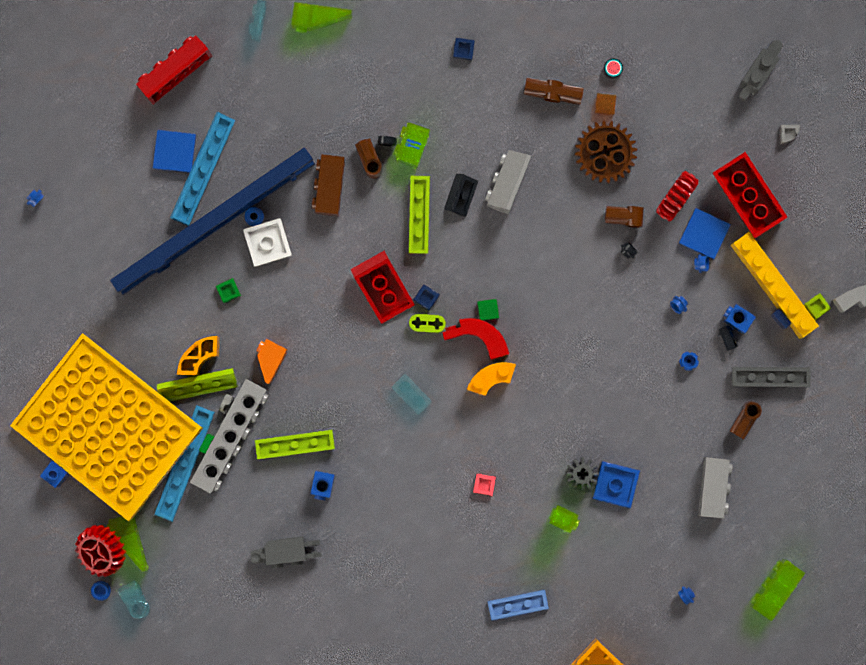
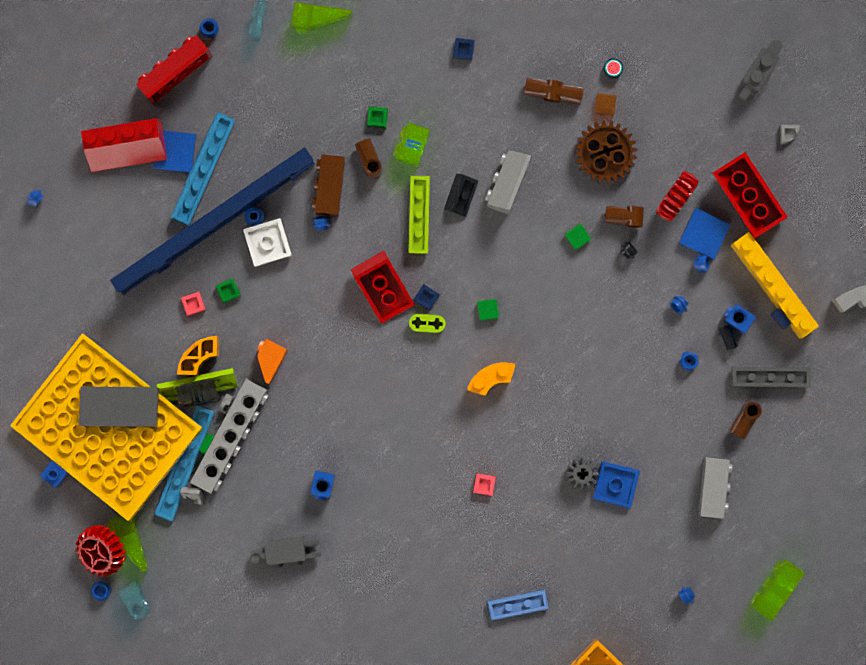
(119, 406): none -> dark grey tile
(124, 145): none -> red slope
(193, 304): none -> coral tile
(194, 494): none -> light grey tile
(197, 393): none -> clear smoke hinge
(209, 22): none -> blue plate
(294, 444): lime plate -> none
(321, 223): none -> blue plate
(377, 117): none -> green tile
(387, 141): black tile -> none
(411, 394): clear light blue plate -> none
(486, 332): red arch -> none
(563, 519): clear neon green brick -> none
(577, 236): none -> green tile
(817, 306): lime tile -> none

